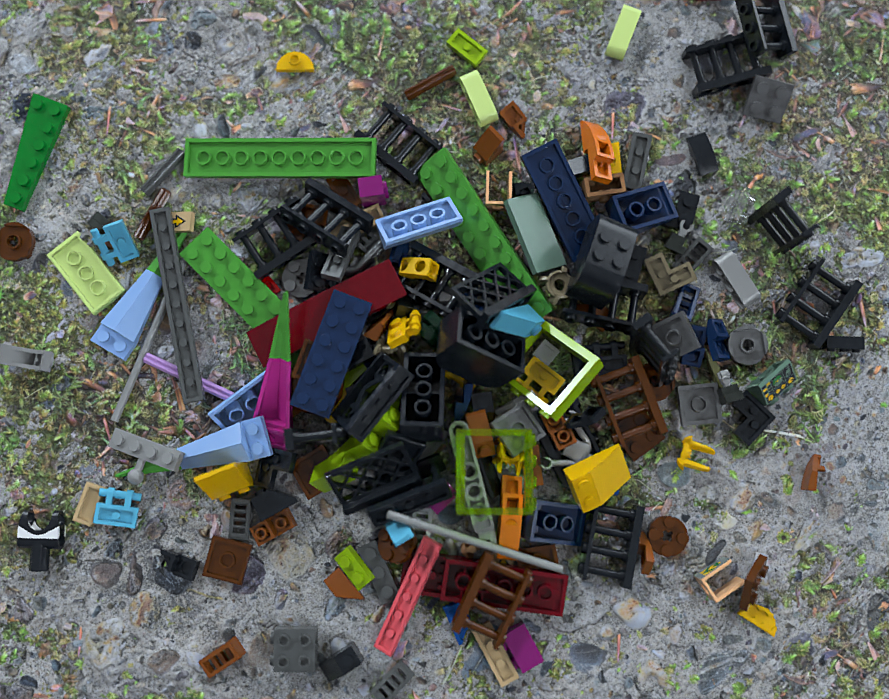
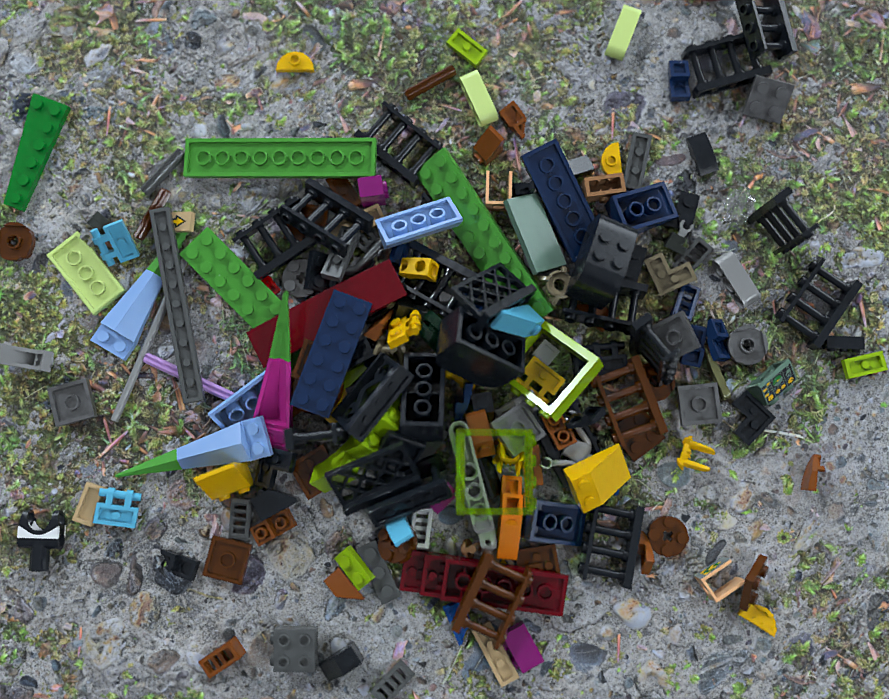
(72, 402): none -> flat silver plate
(145, 451): light grey plate -> none
(408, 595): coral tile -> none
(474, 541): light grey piece -> none
(599, 151): orange slope -> none
(678, 80): none -> dark blue slope
(729, 392): pearl dark grey piece -> none
(864, 365): none -> lime plate

